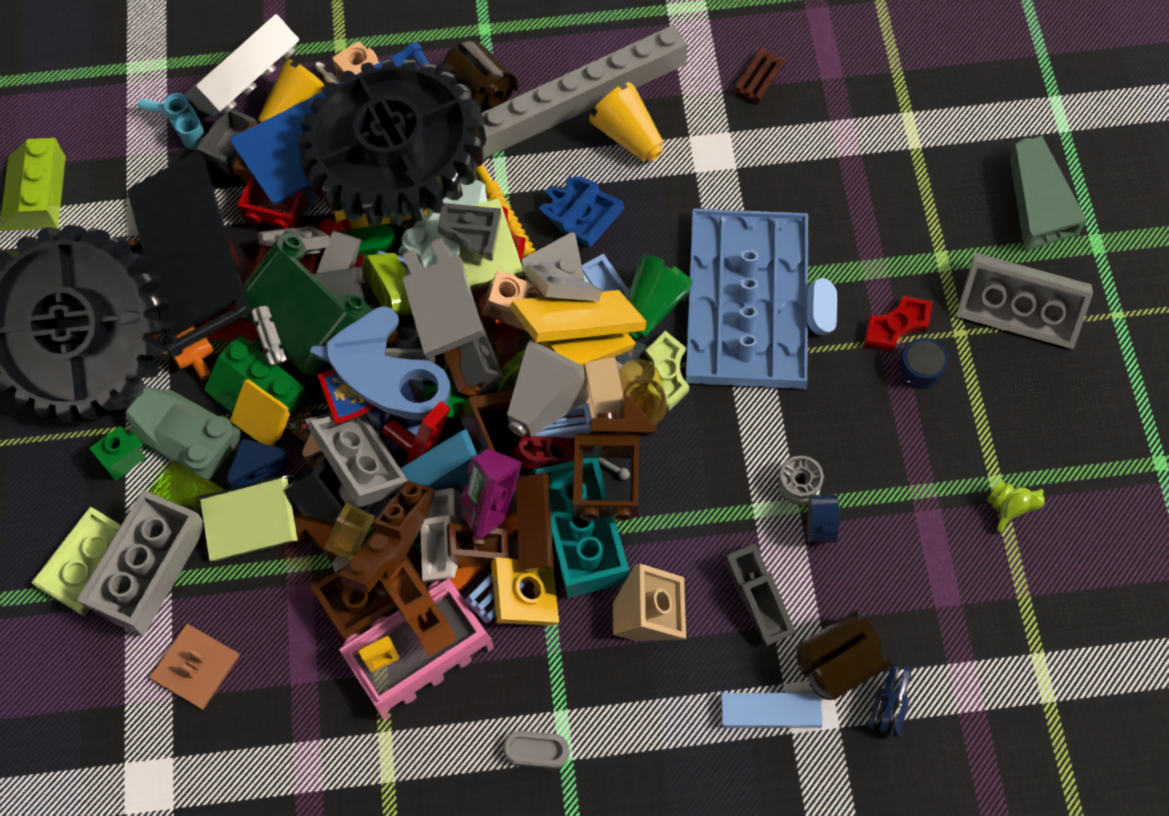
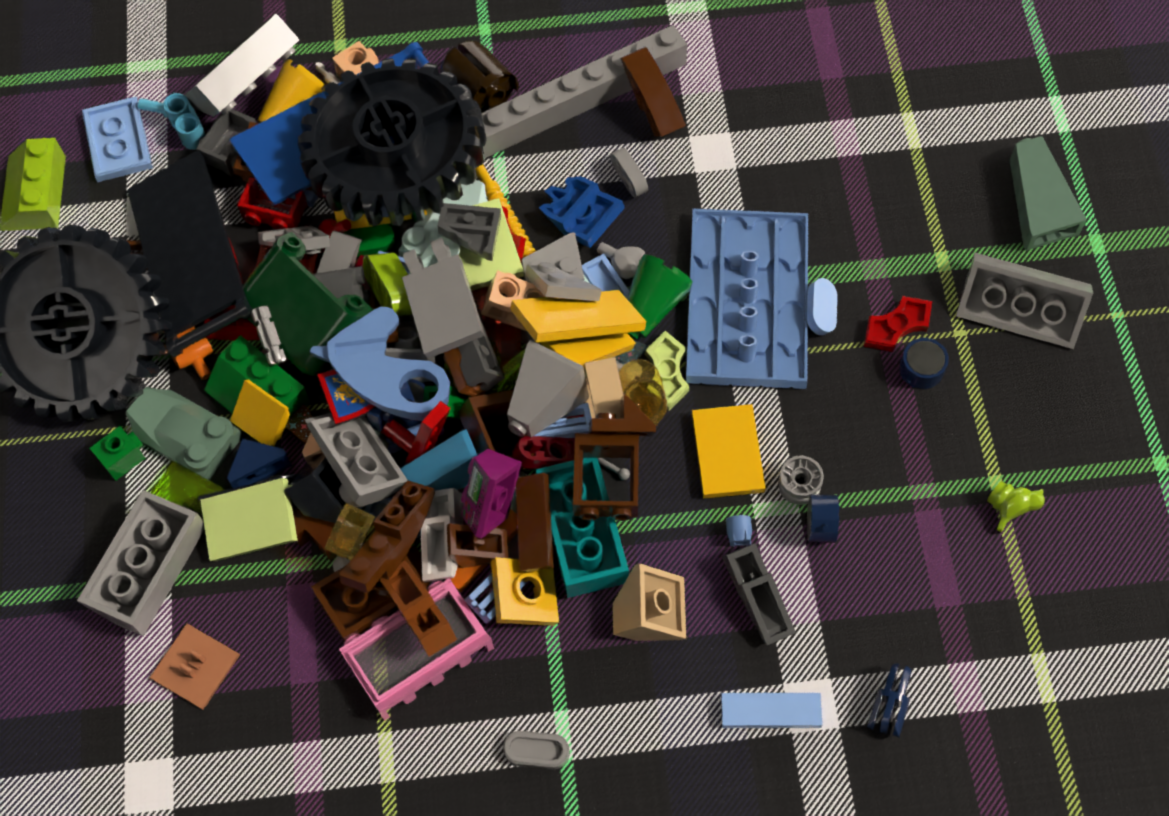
(77, 559): yellowish green tile -> none
(117, 139): none -> light blue tile
(379, 654): yellow tile -> none
(623, 259): none -> light grey rock
(628, 123): yellow cone -> none
(629, 172): none -> light grey beam
(652, 92): none -> reddish brown slope
(728, 451): none -> yellow tile
(739, 530): none -> medium blue hose
(769, 59): copper tile -> none
(841, 656): dark brown cylinder -> none

